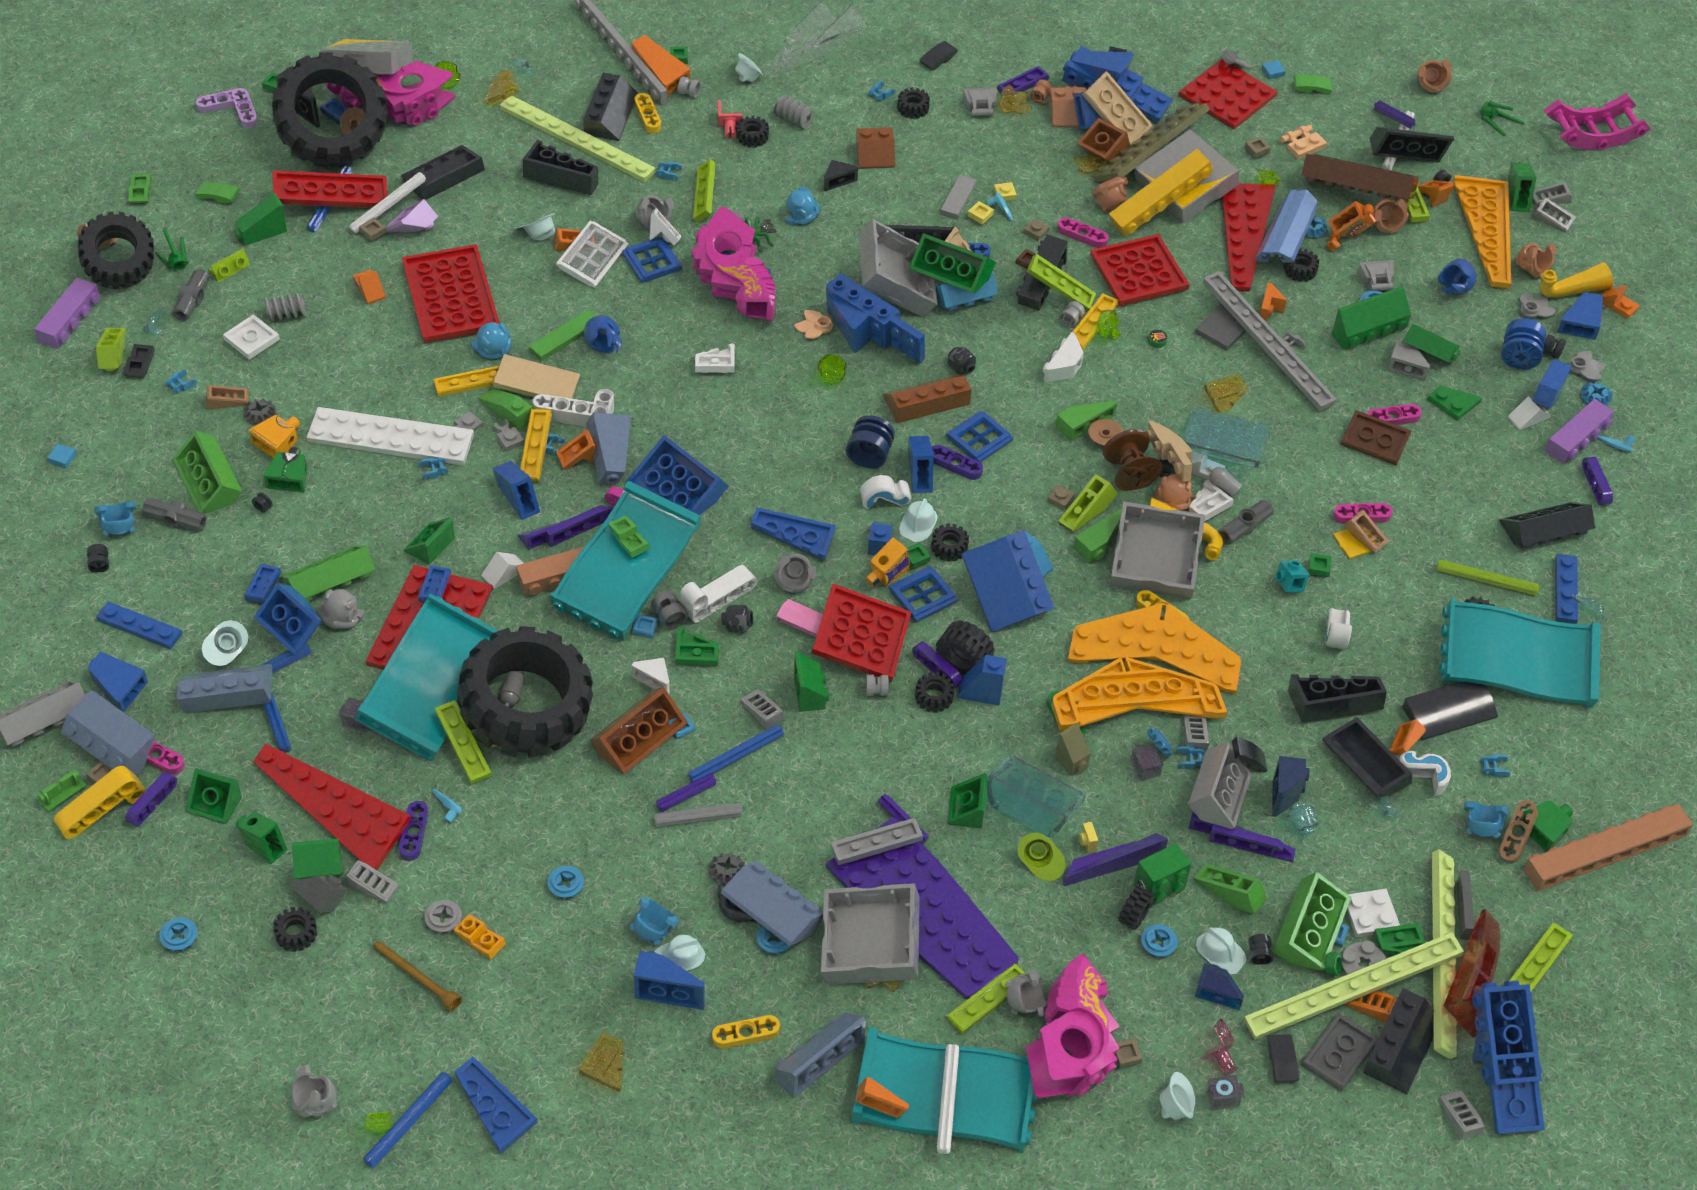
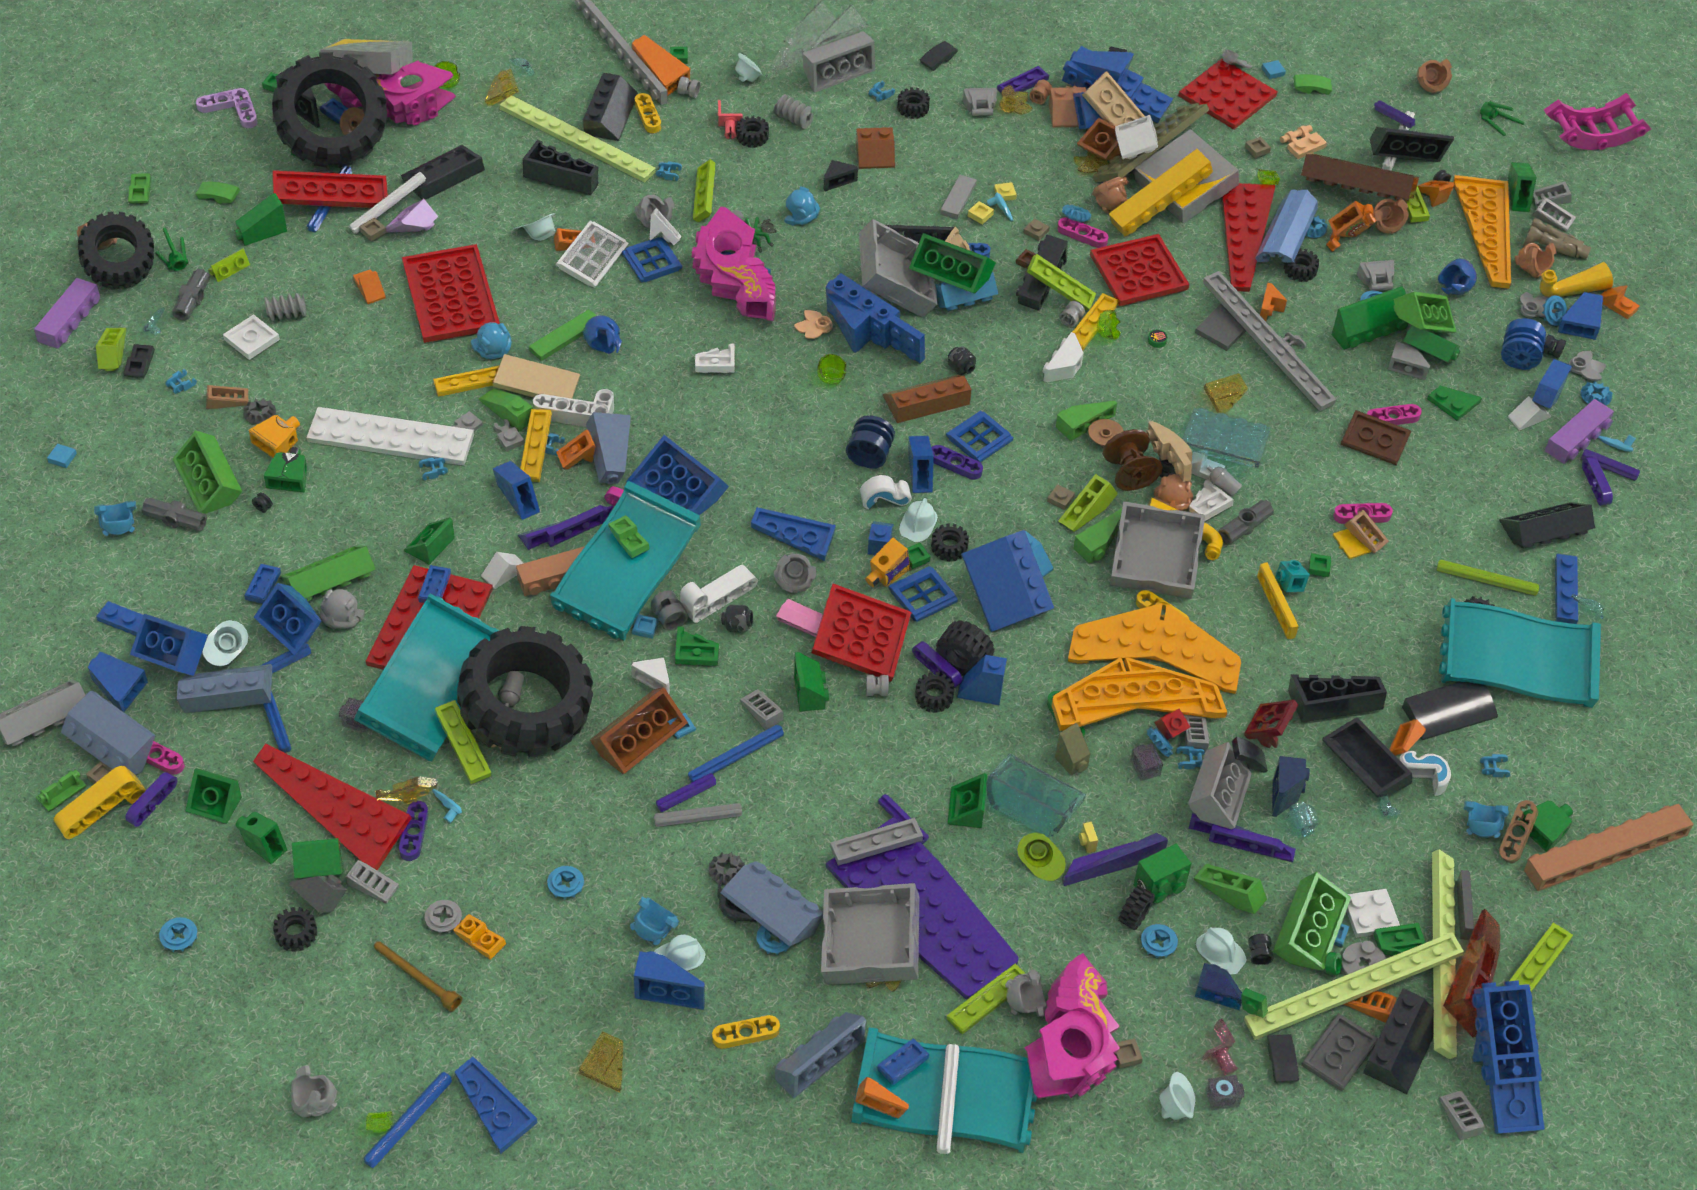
(99, 555): black wheel -> none
(168, 644): none -> blue brick
(409, 790): none -> clear yellow wing
(839, 61): none -> light grey slope
(903, 1061): none -> blue plate
(1076, 213): none -> dark azure gear
(1136, 137): none -> white slope
(1172, 724): none -> red brick
(1254, 1003): none -> green plate
(1277, 601): none -> yellow tile
(1282, 712): none -> dark red piece
(1338, 629): white animal -> none
(1425, 311): none -> bright green slope
(1554, 302): none -> dark azure gear
(1563, 242): none -> dark tan piece
(1613, 465): none -> dark purple axle

